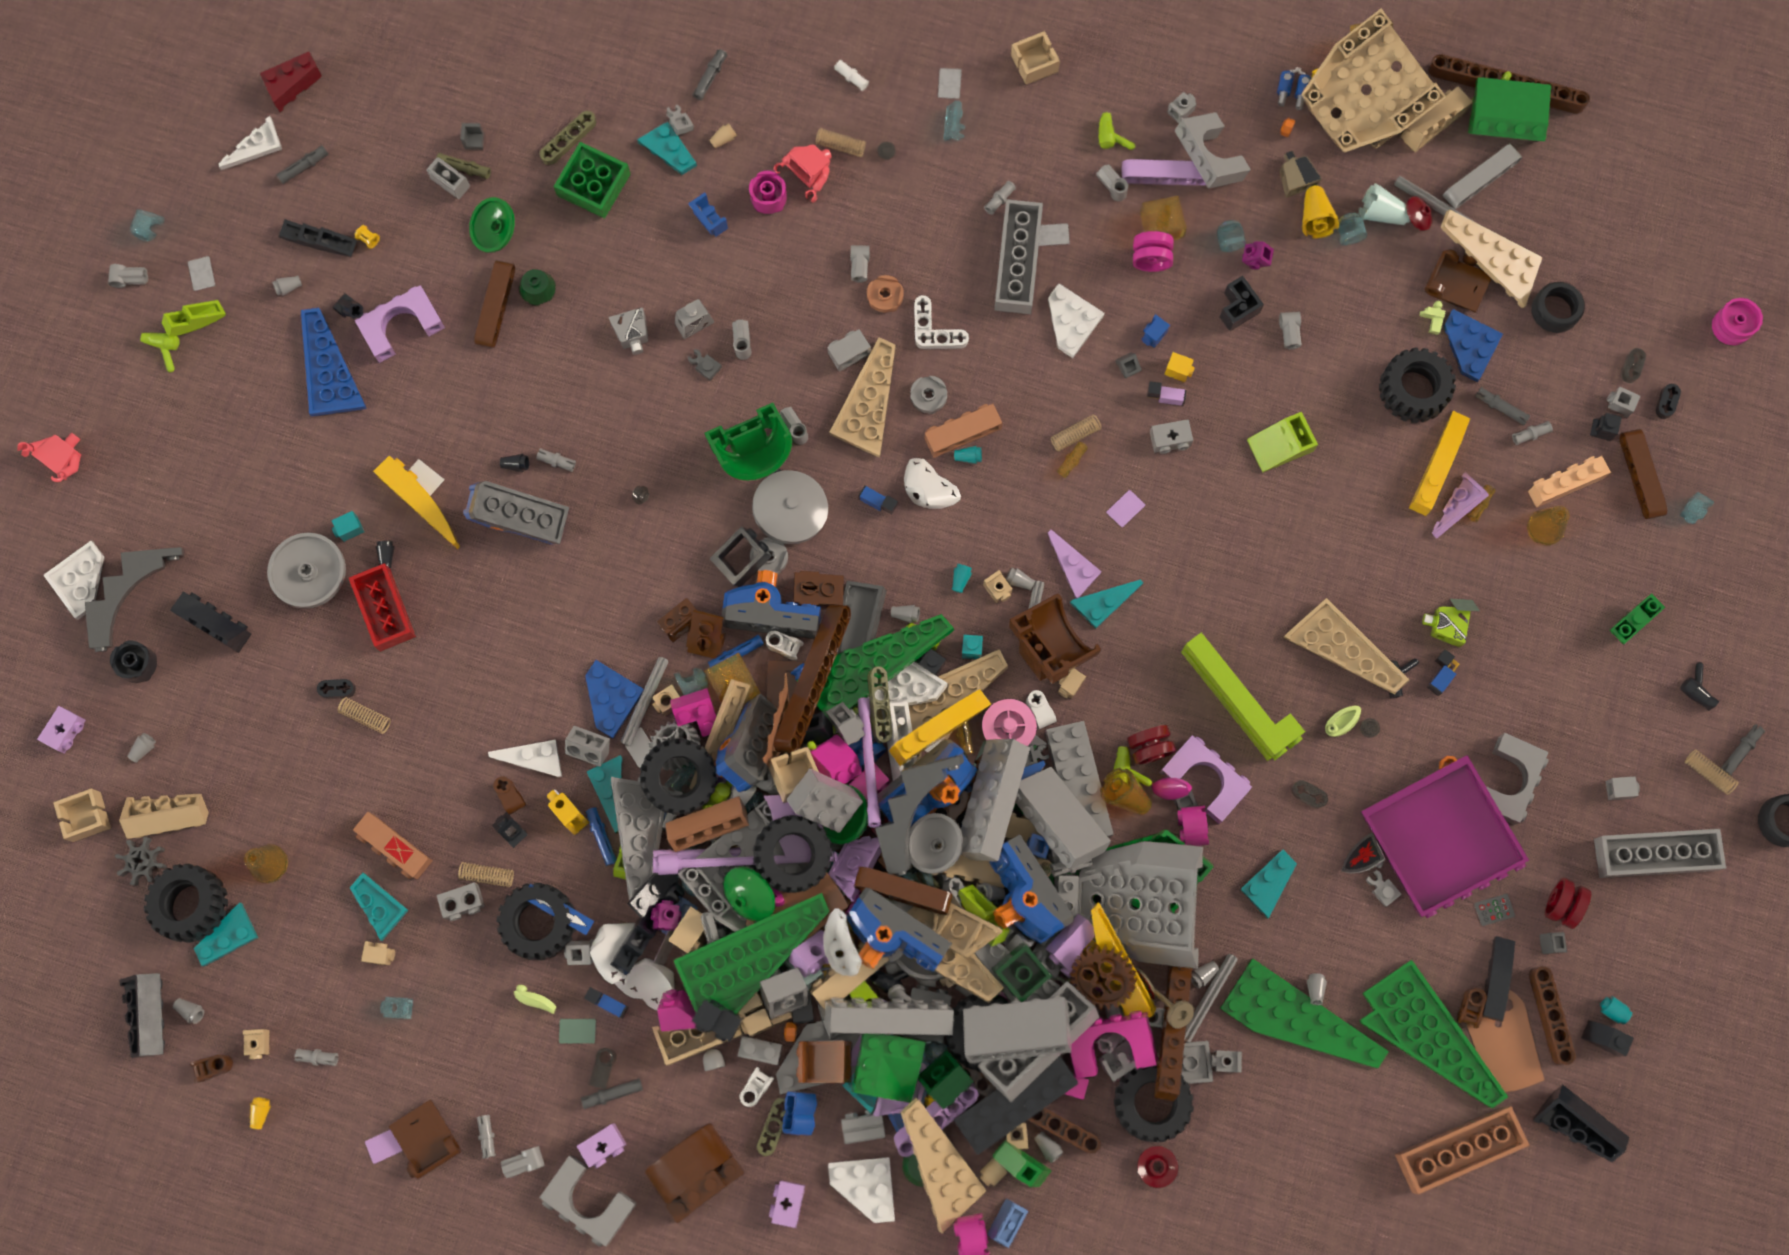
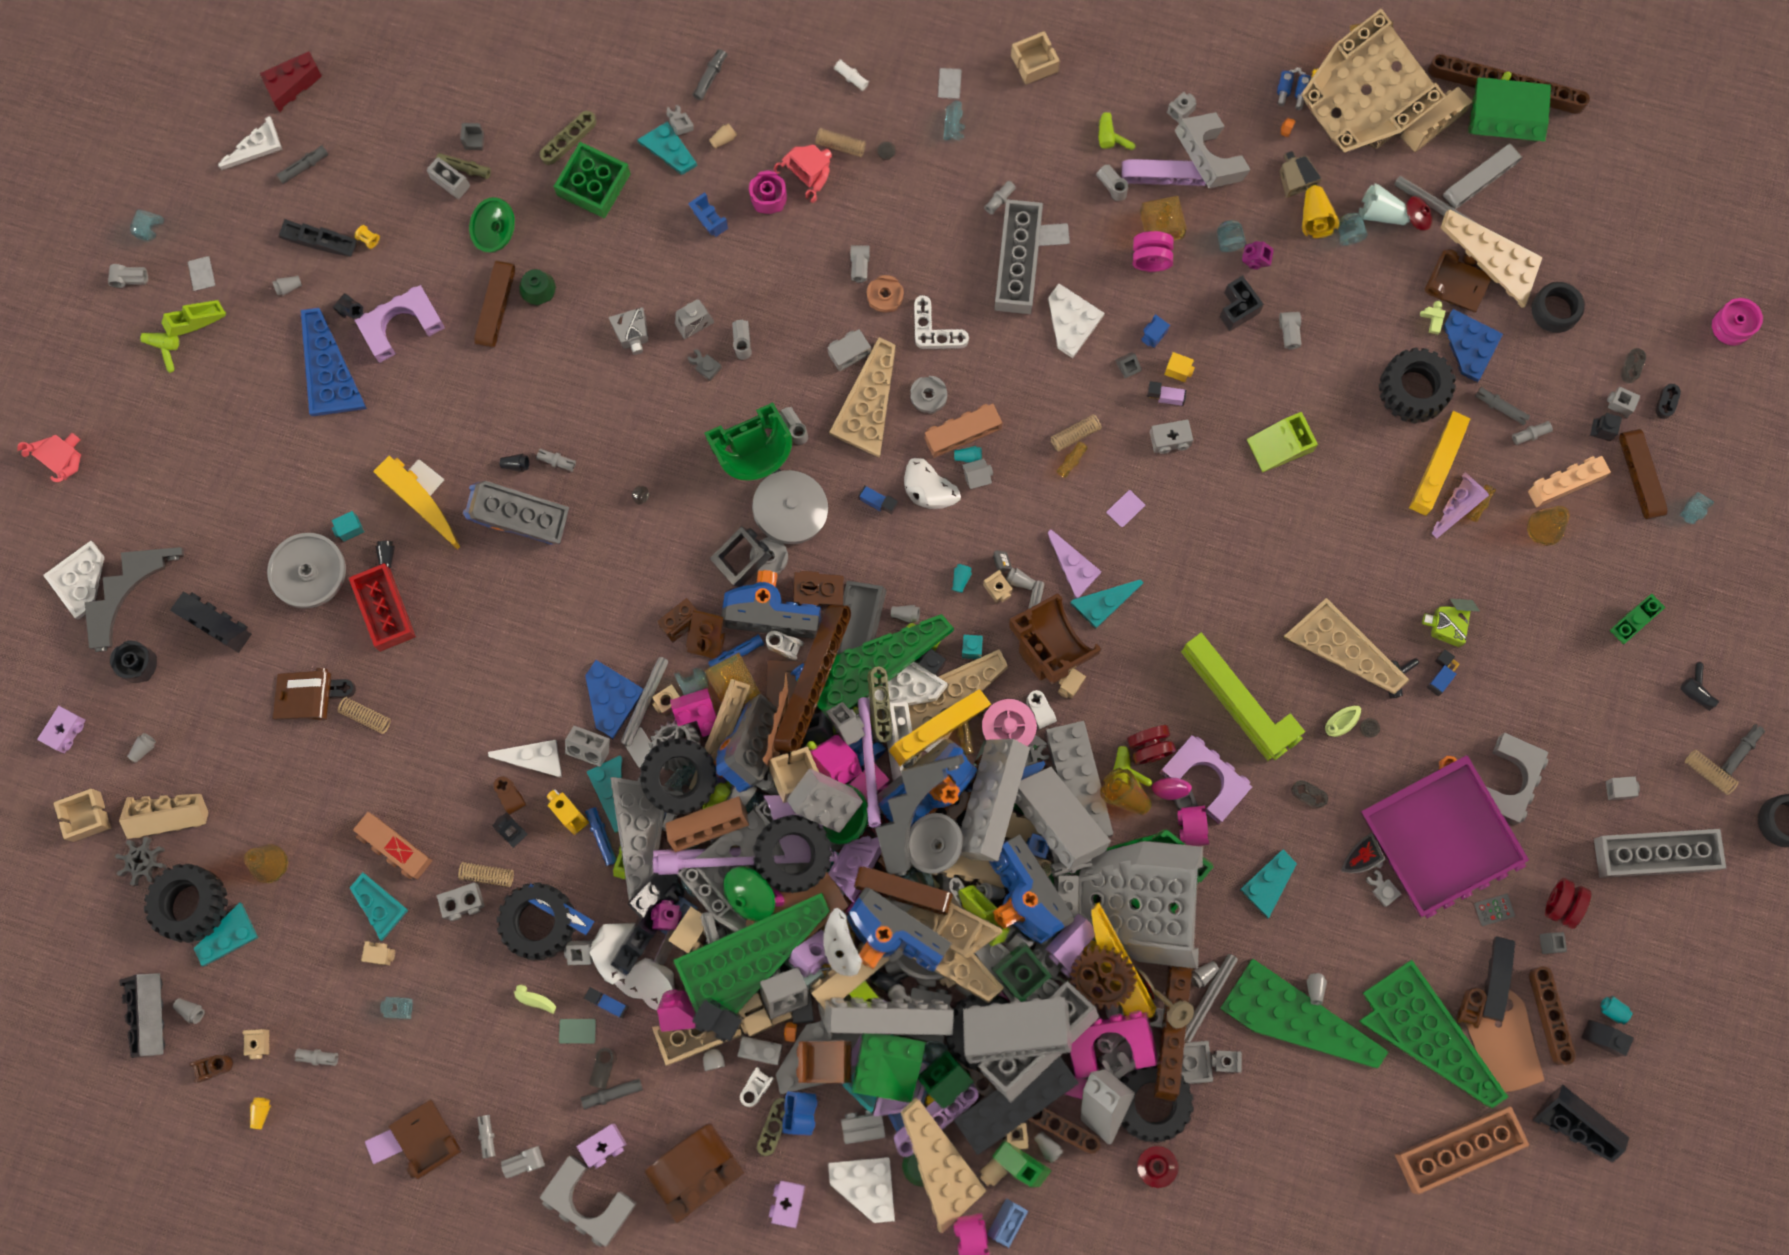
(302, 695): none -> reddish brown door
(977, 473): none -> light grey brick
(1002, 561): none -> dark grey slope
(1105, 1104): none -> light grey slope

